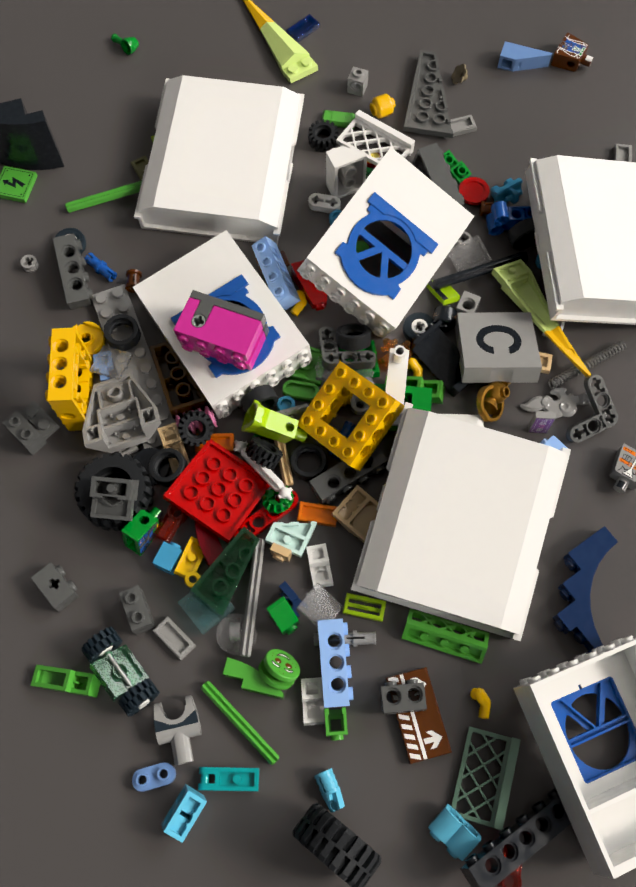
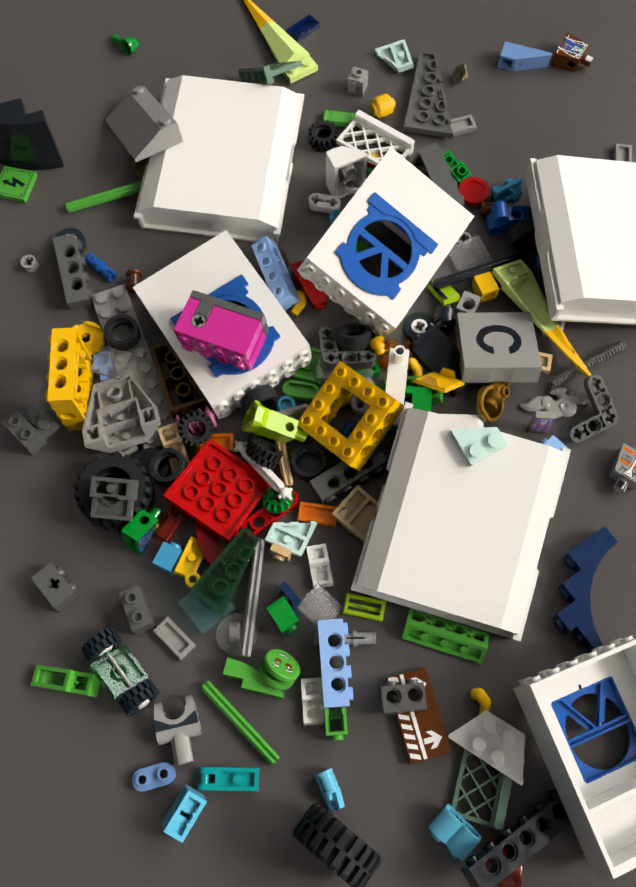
(143, 125): none -> light grey slope
(264, 73): none -> sand green fence
(378, 345): none -> yellow arm
(396, 56): none -> light aqua wing
(443, 381): none -> yellow piece
(478, 442): none -> light aqua wing
(485, 286): none -> yellow panel
(494, 744): none -> white wing

